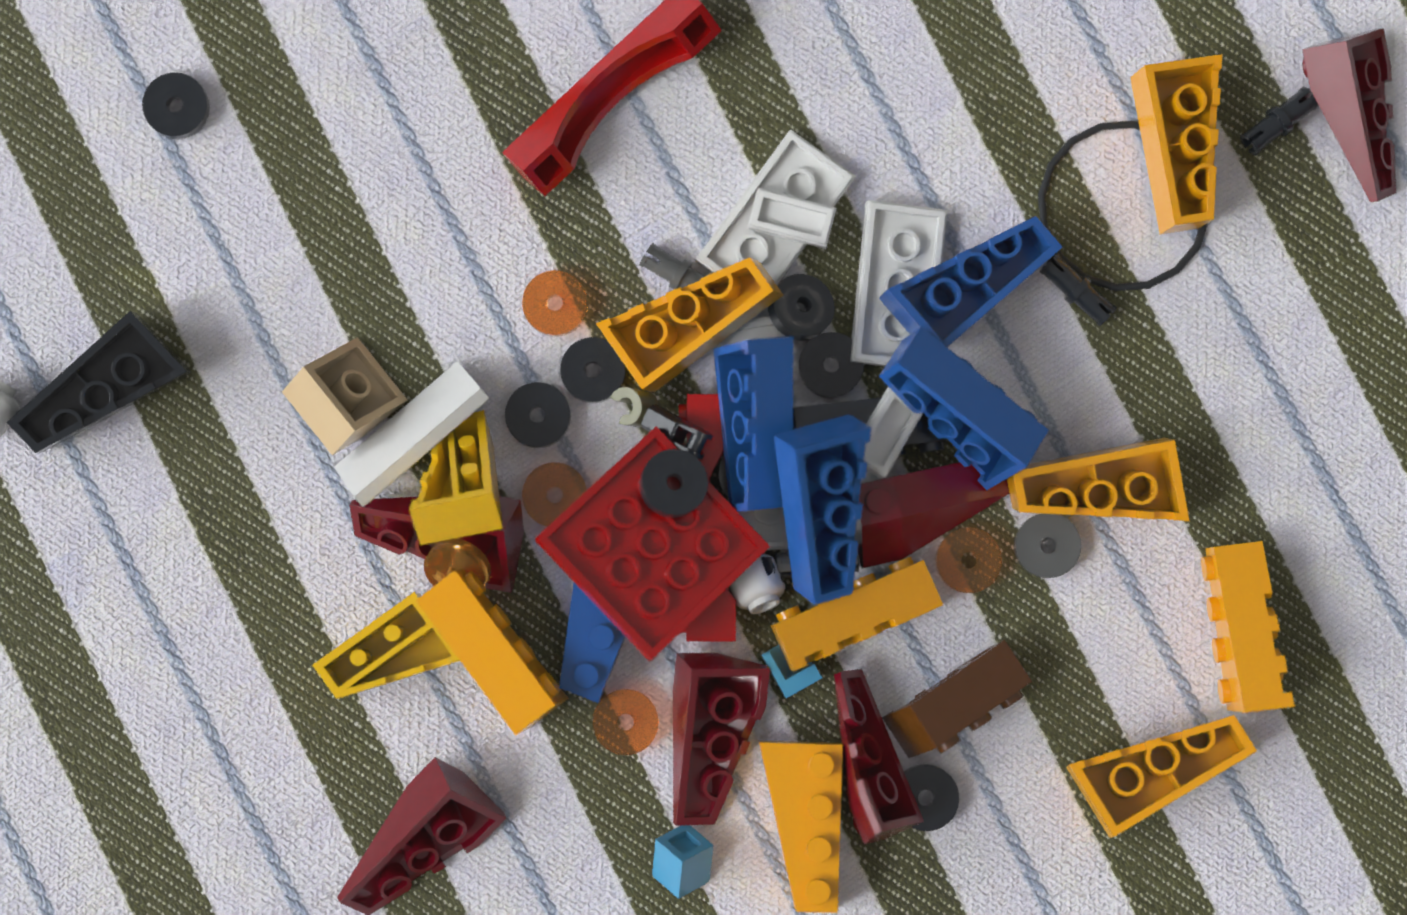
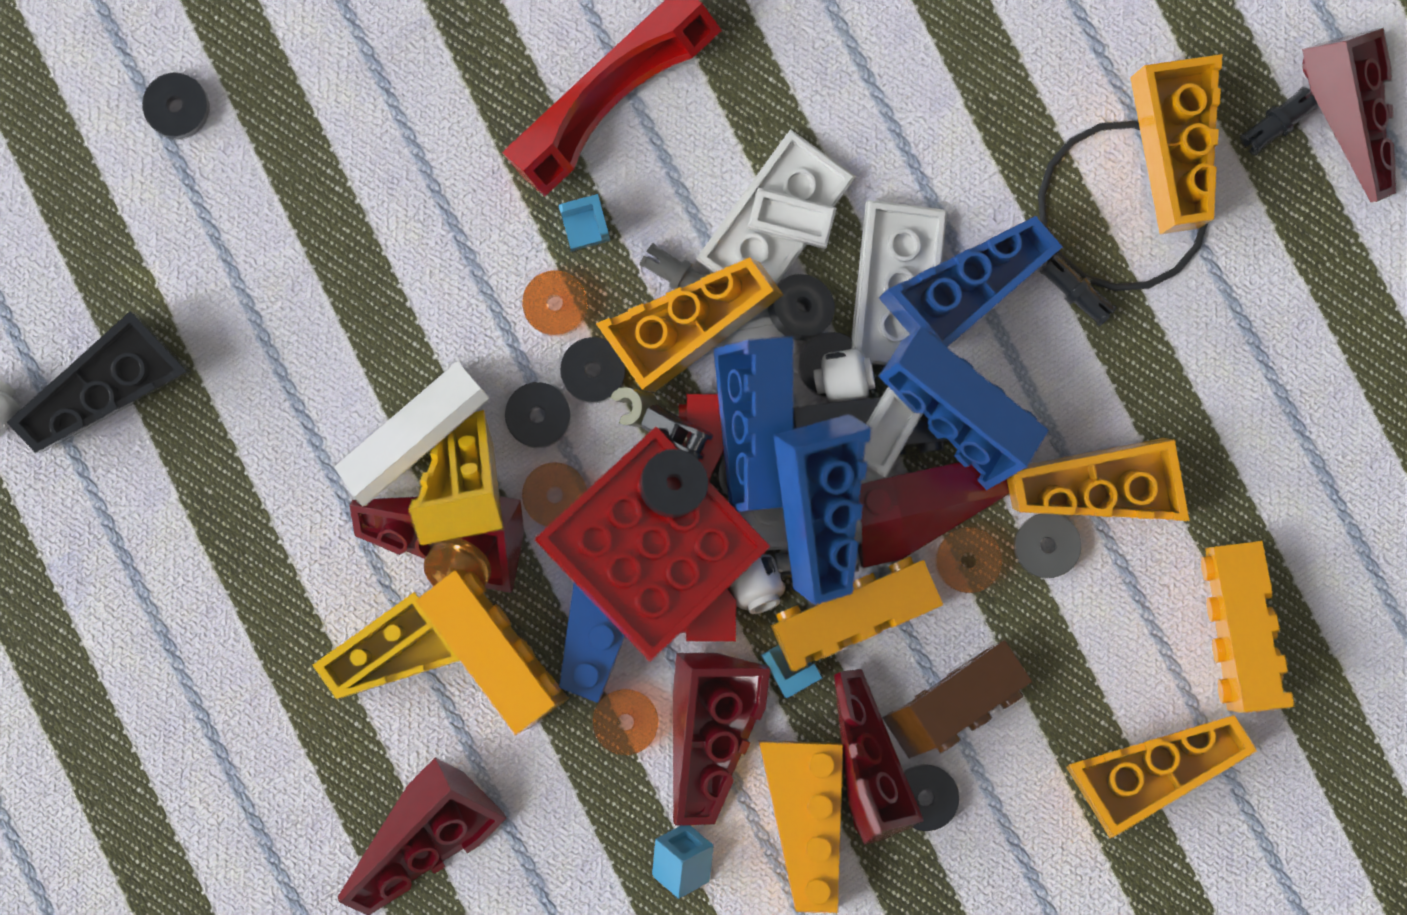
(343, 395): tan slope -> none
(584, 222): none -> dark azure panel
(845, 376): none -> white head

